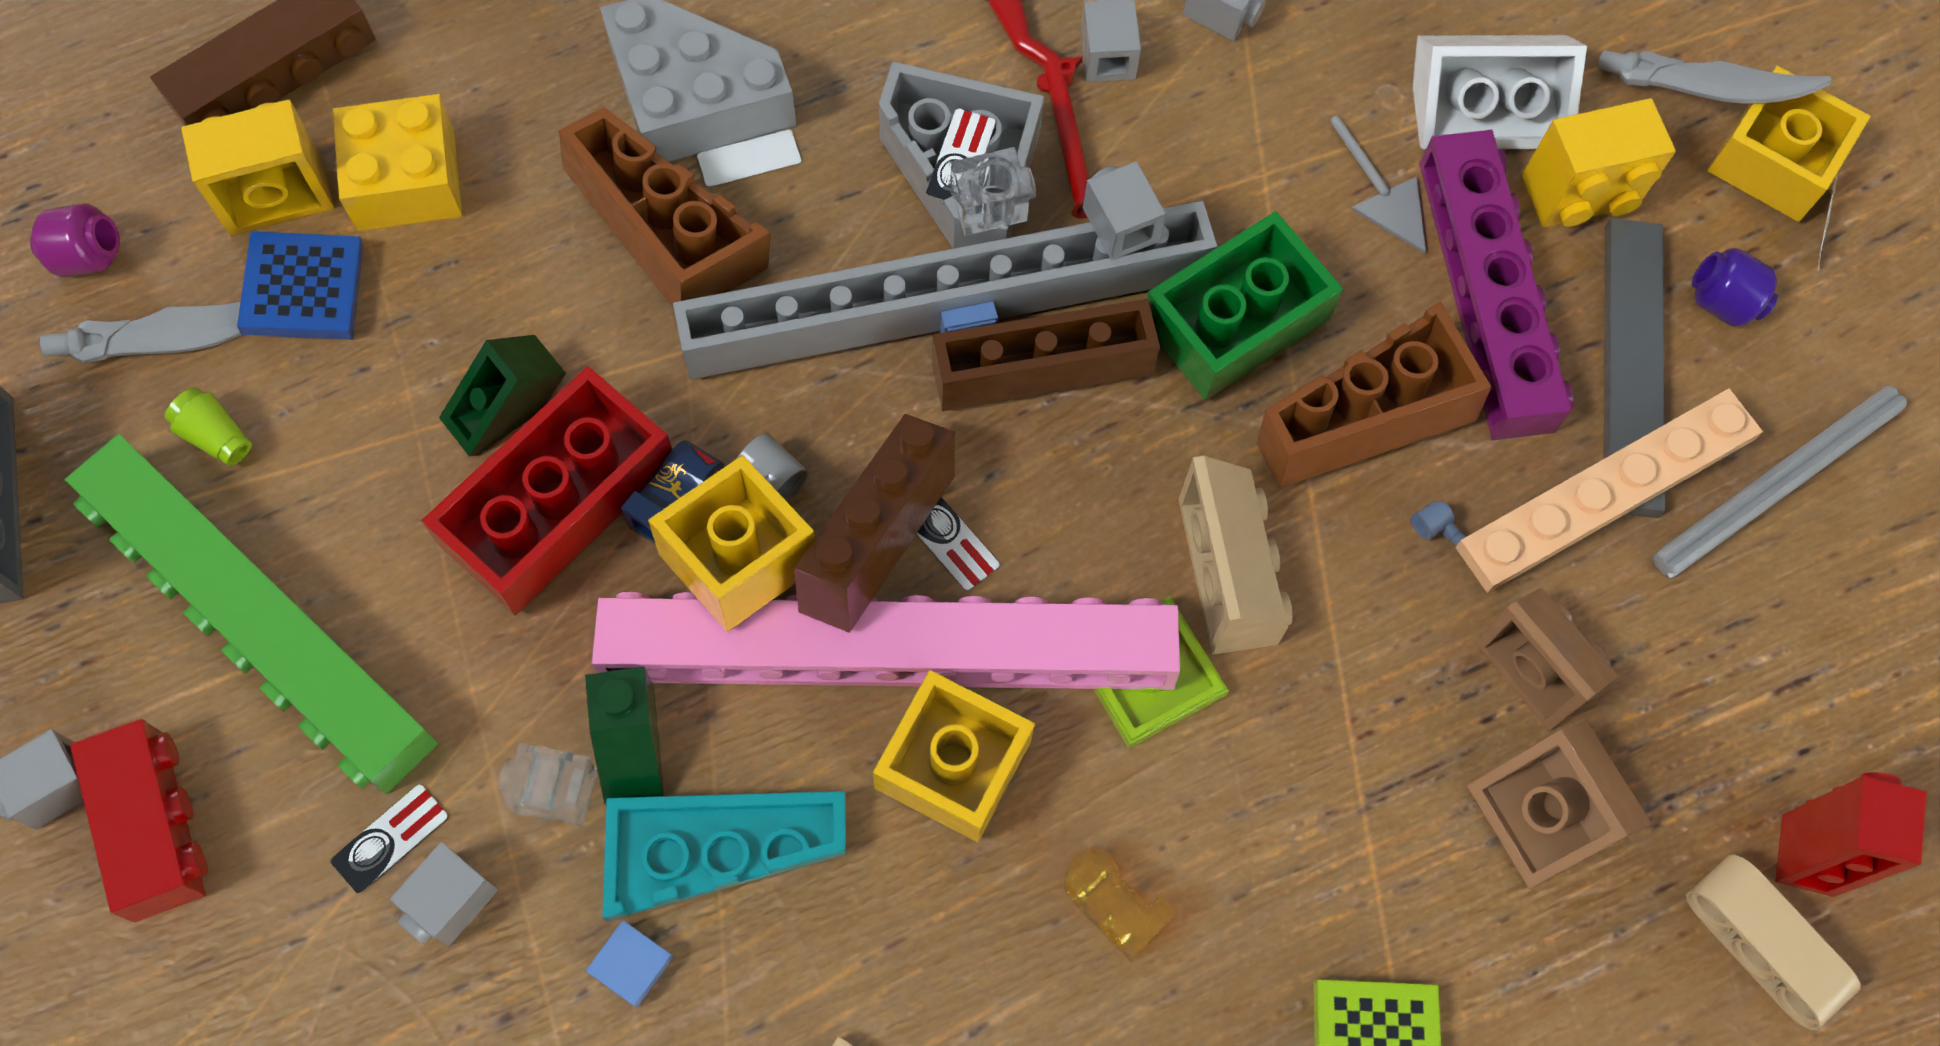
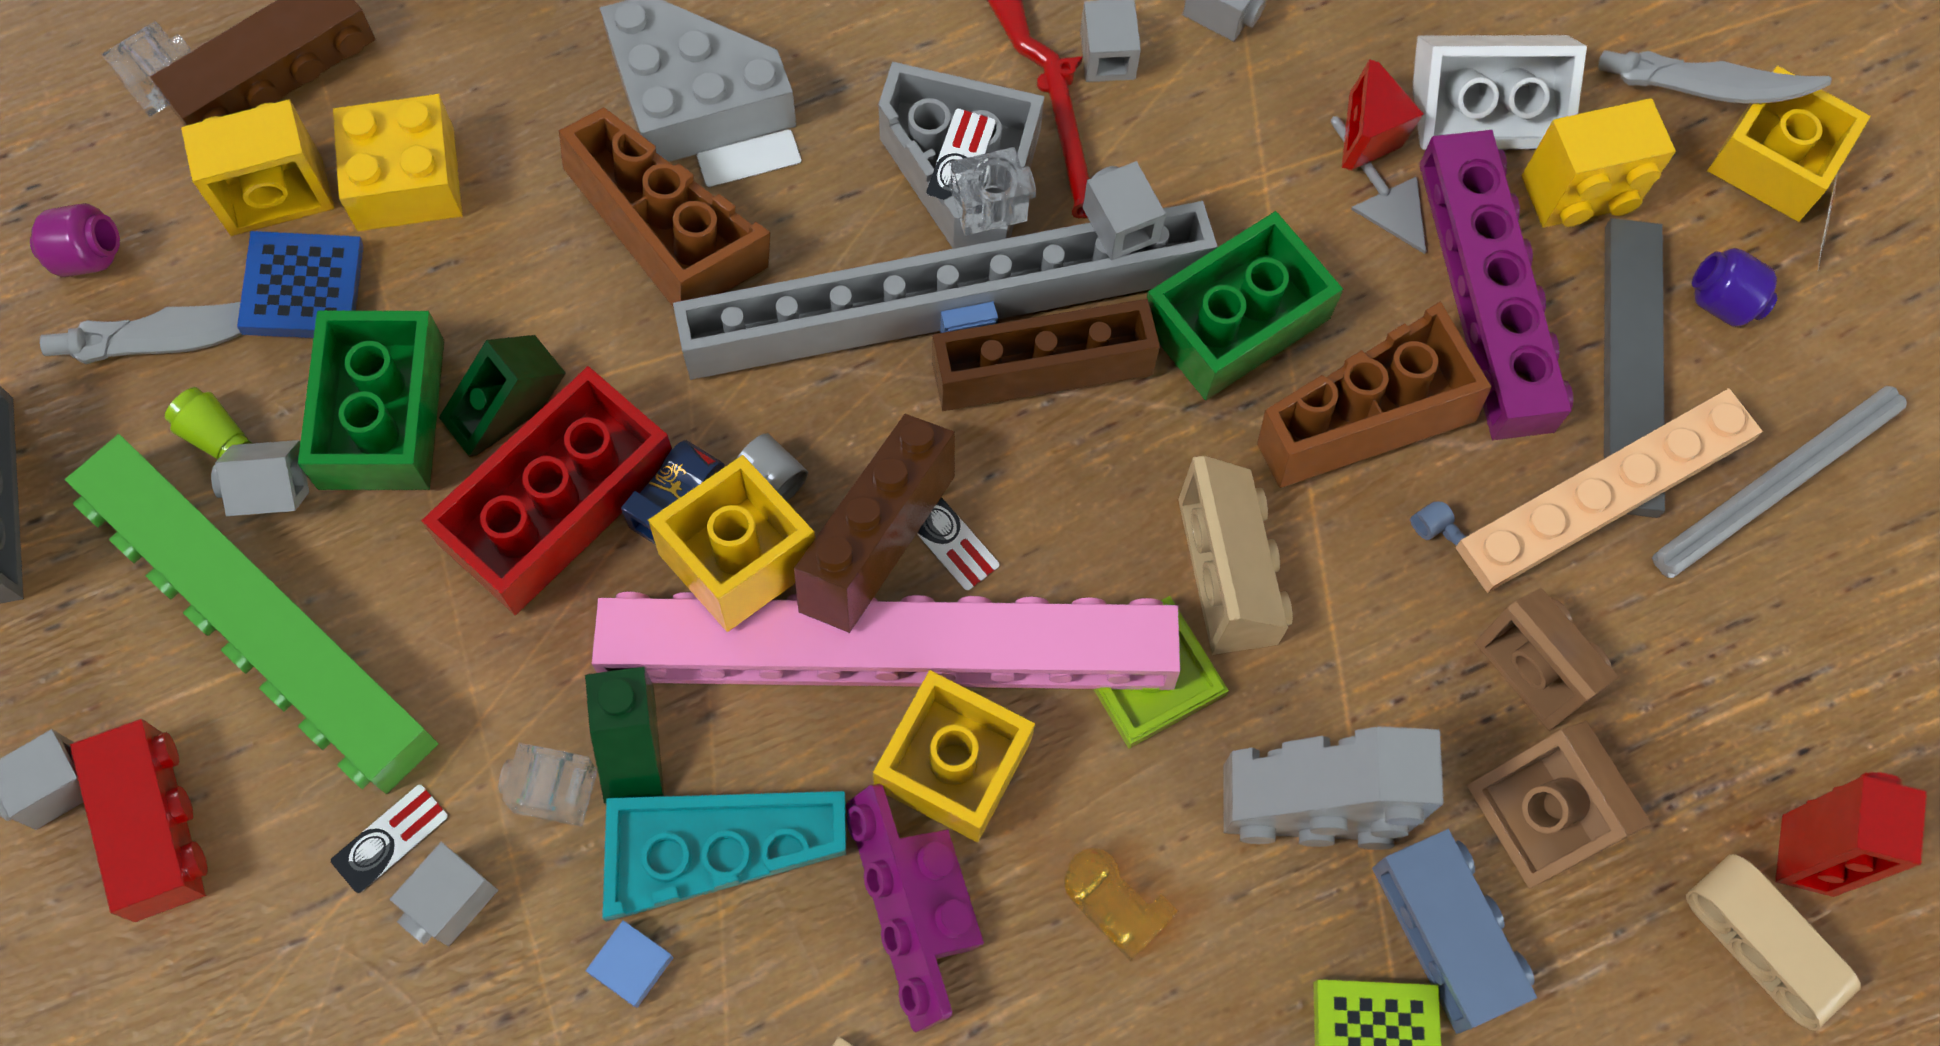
(140, 58): none -> clear brick
(260, 478): none -> light grey brick
(372, 400): none -> green brick
(917, 901): none -> magenta bracket
(1359, 790): none -> light grey brick
(1377, 117): none -> red slope
(1455, 931): none -> sand blue brick

